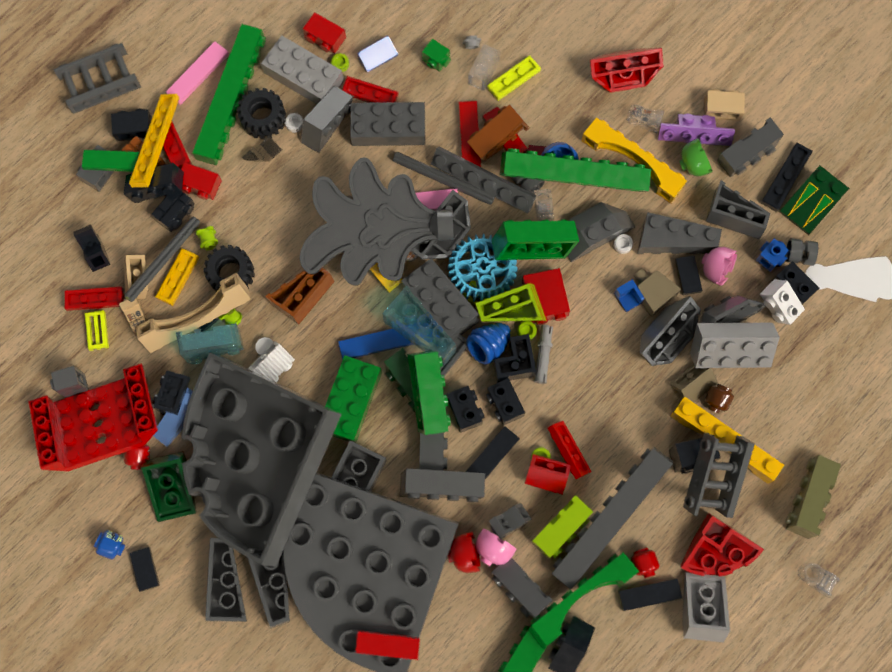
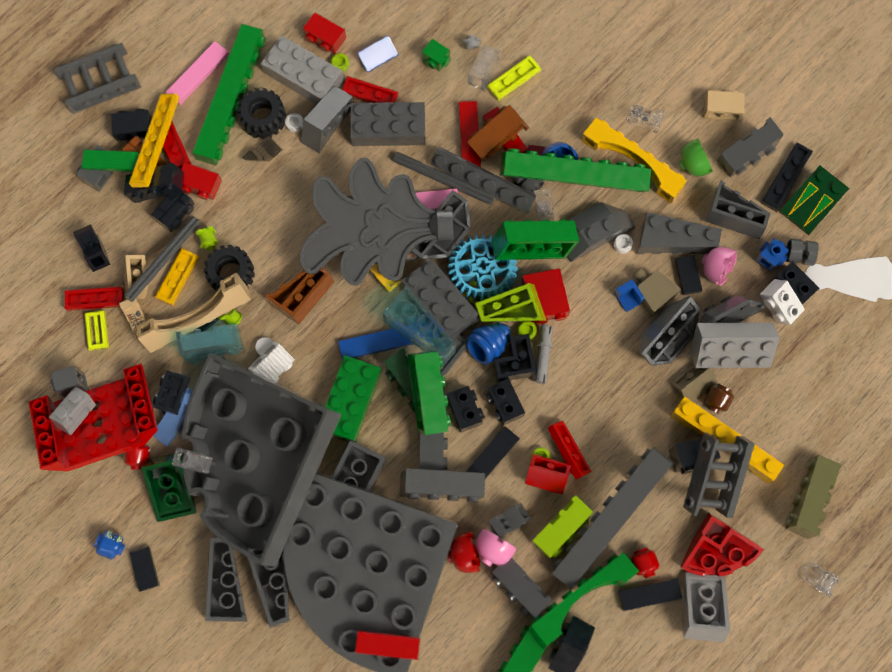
(72, 411): none -> light grey brick
(192, 460): none -> clear leg
(626, 68): red wedge -> none
(693, 127): medium lavender bracket -> none

